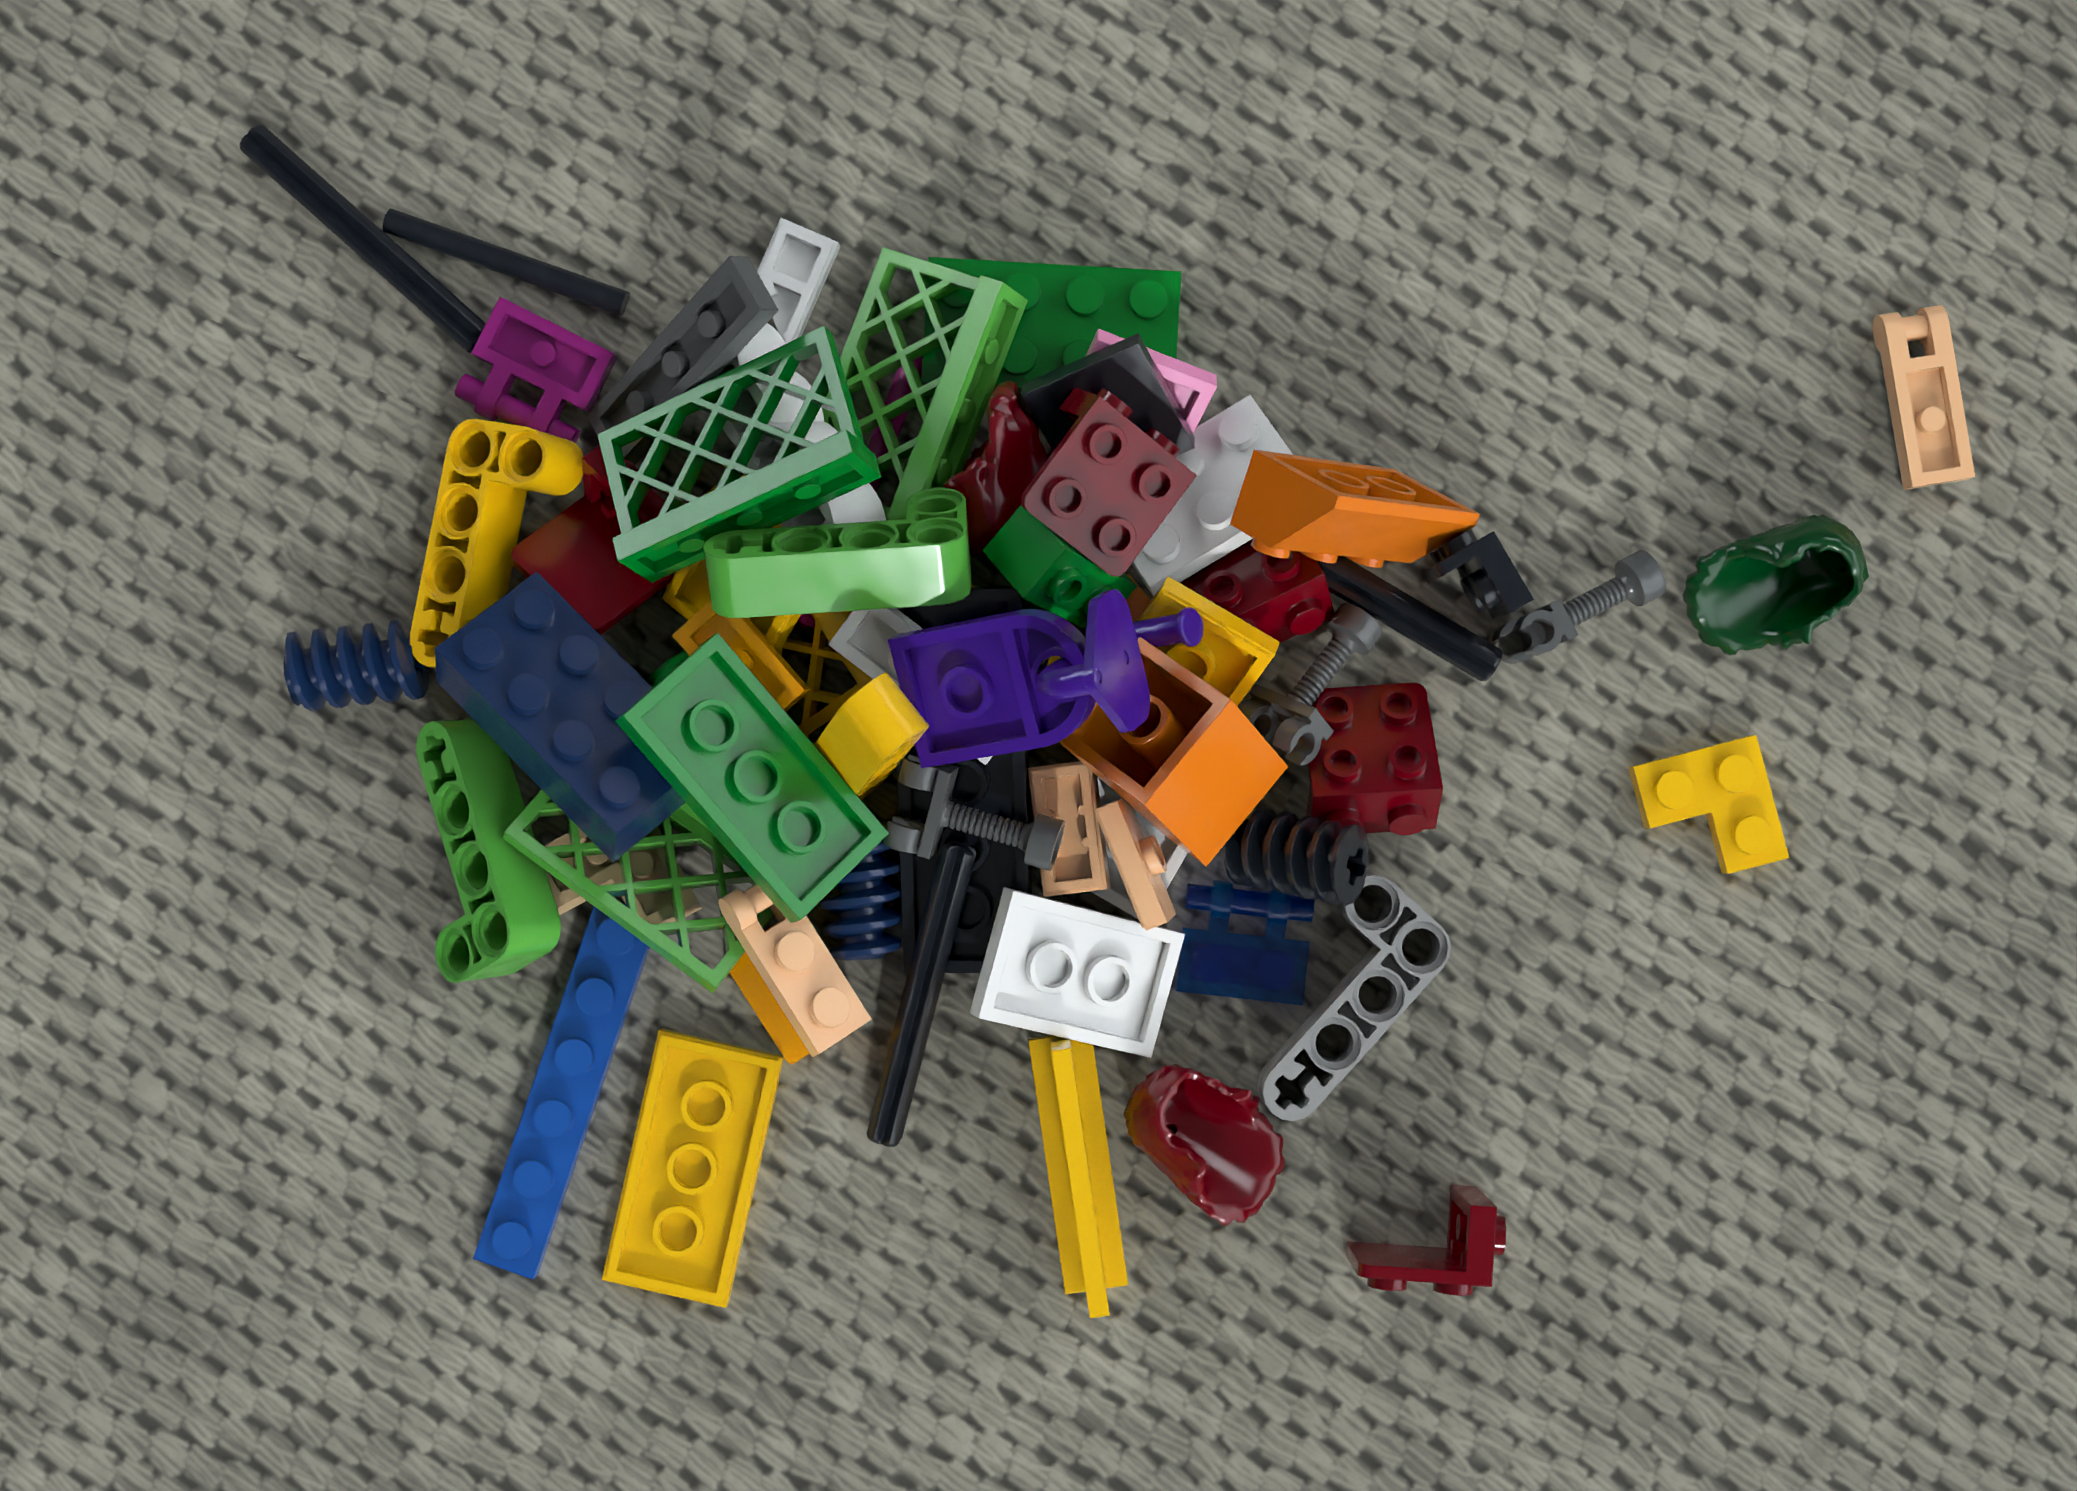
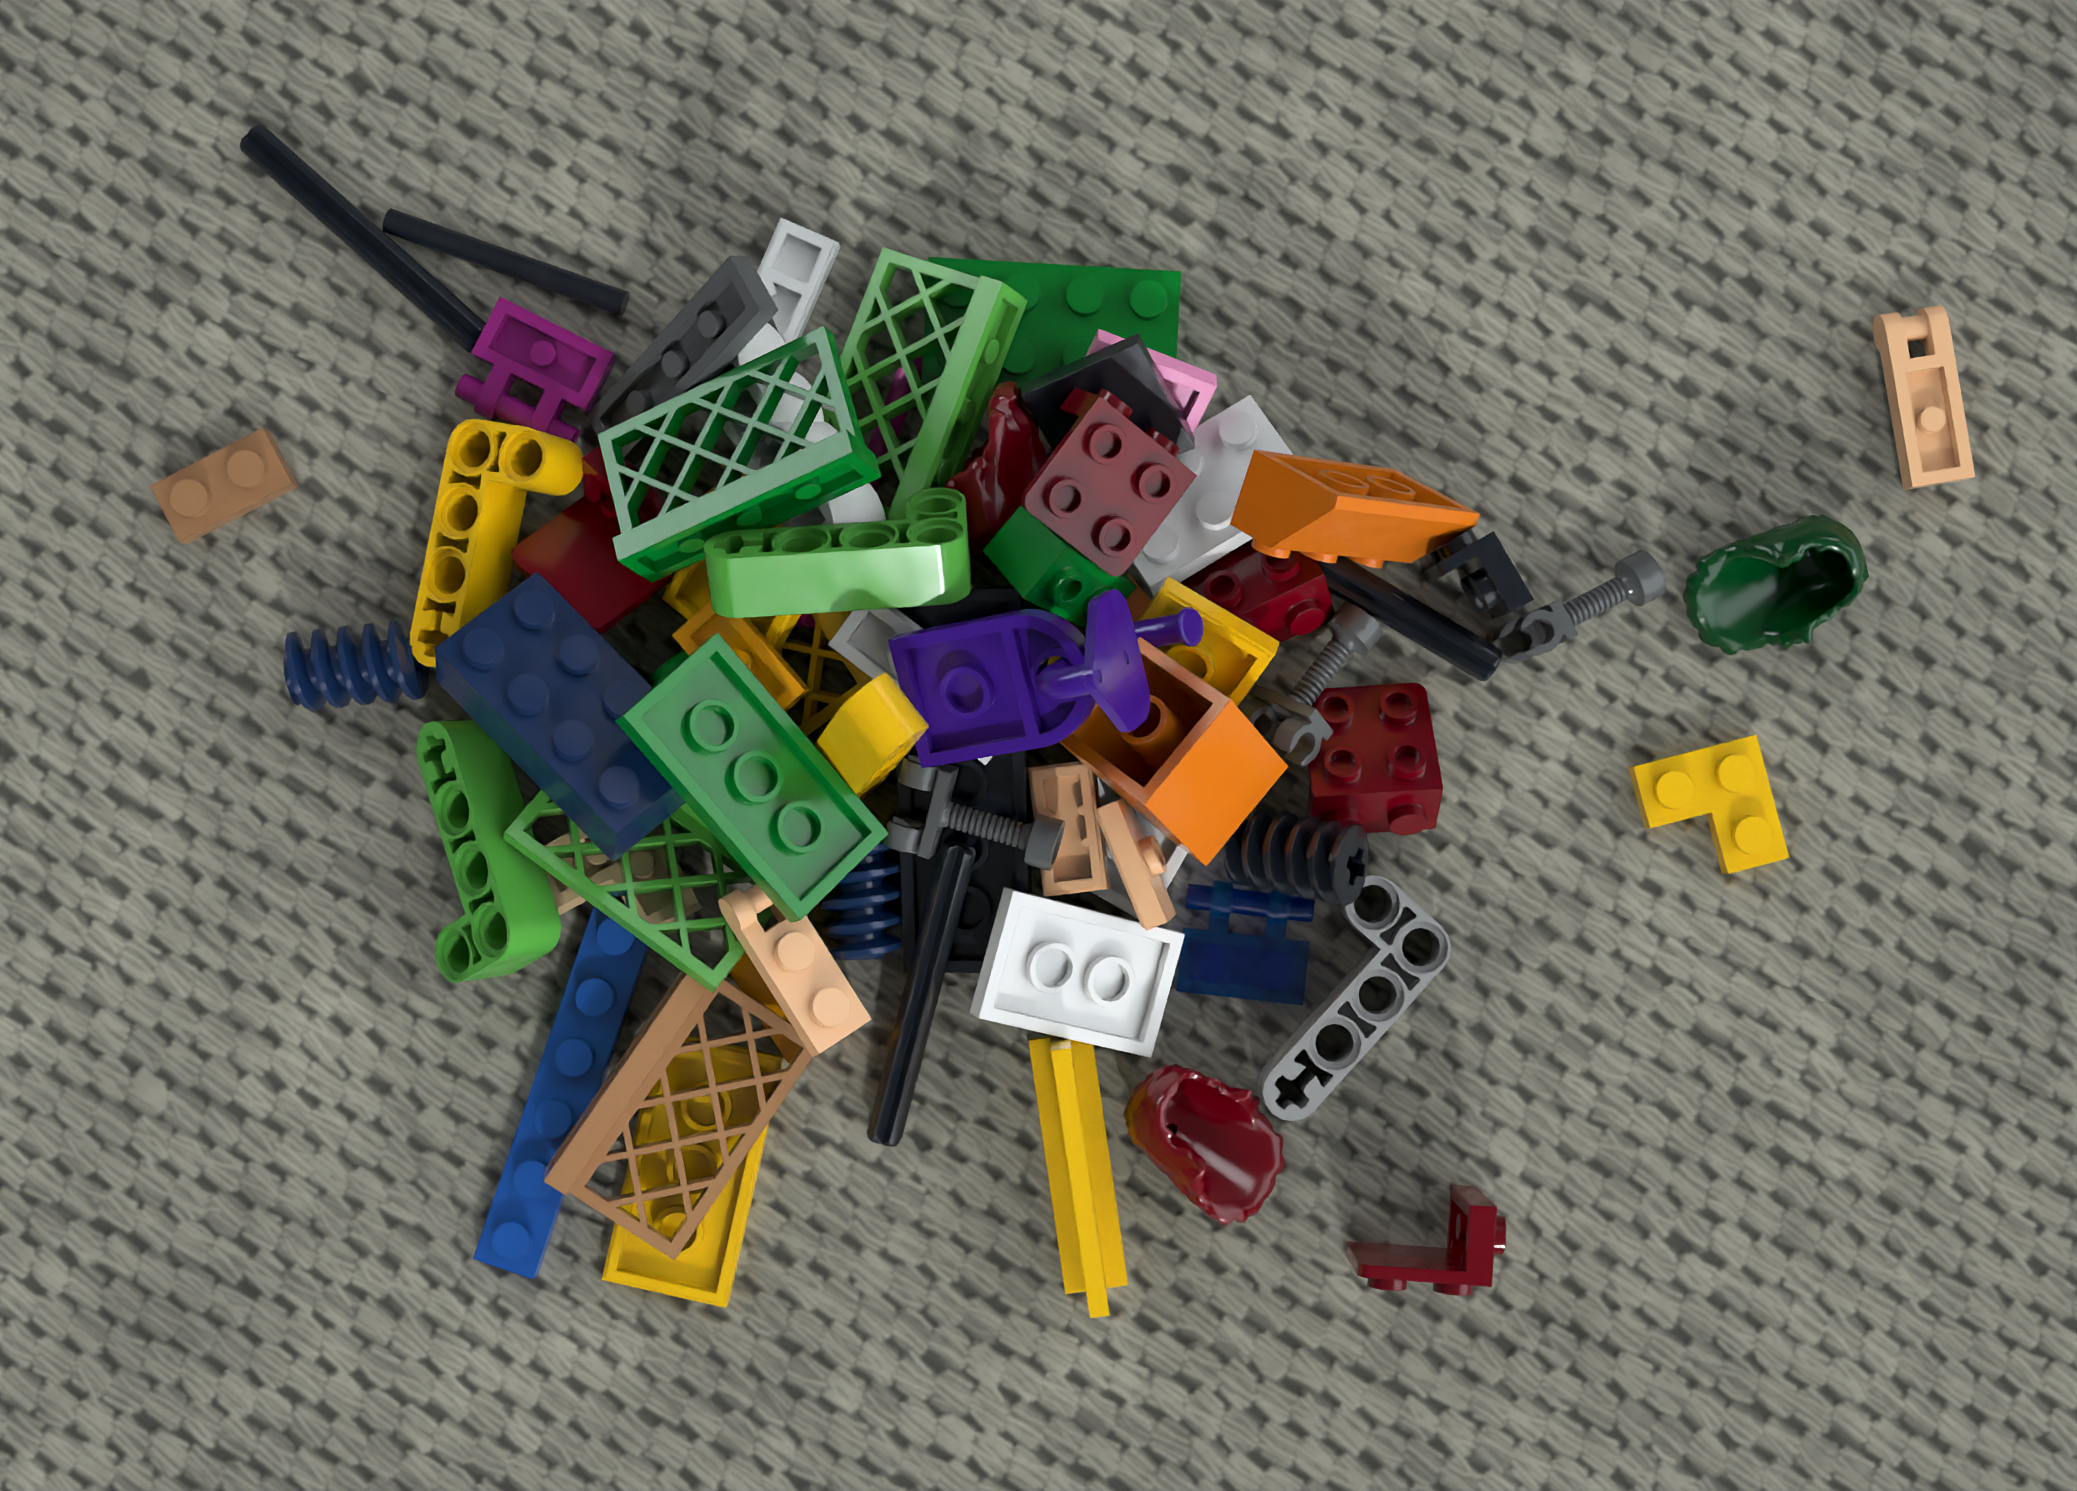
(224, 486): none -> medium nougat plate
(628, 1090): none -> medium nougat fence

